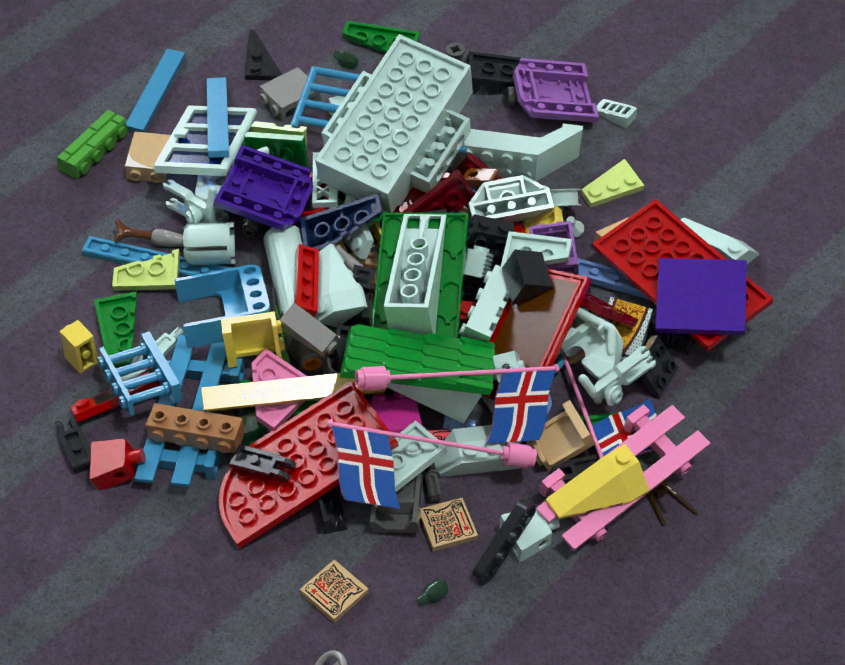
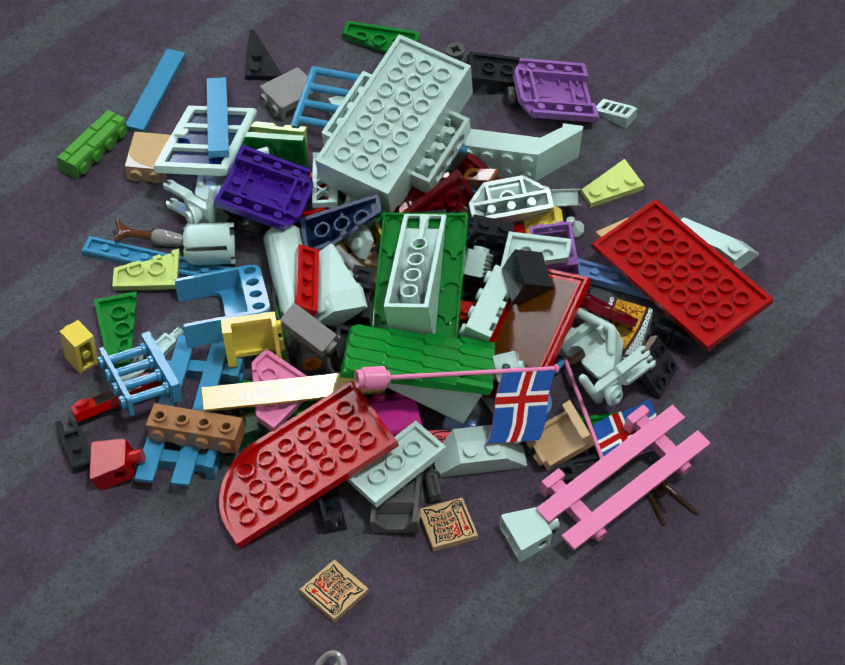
(261, 463): black hinge -> none
(346, 59): clear green cylinder -> none
(368, 463): flag -> none
(433, 592): clear green cylinder -> none
(504, 541): black beam -> none
(608, 482): light yellow wedge -> none
(701, 296): dark purple tile -> none

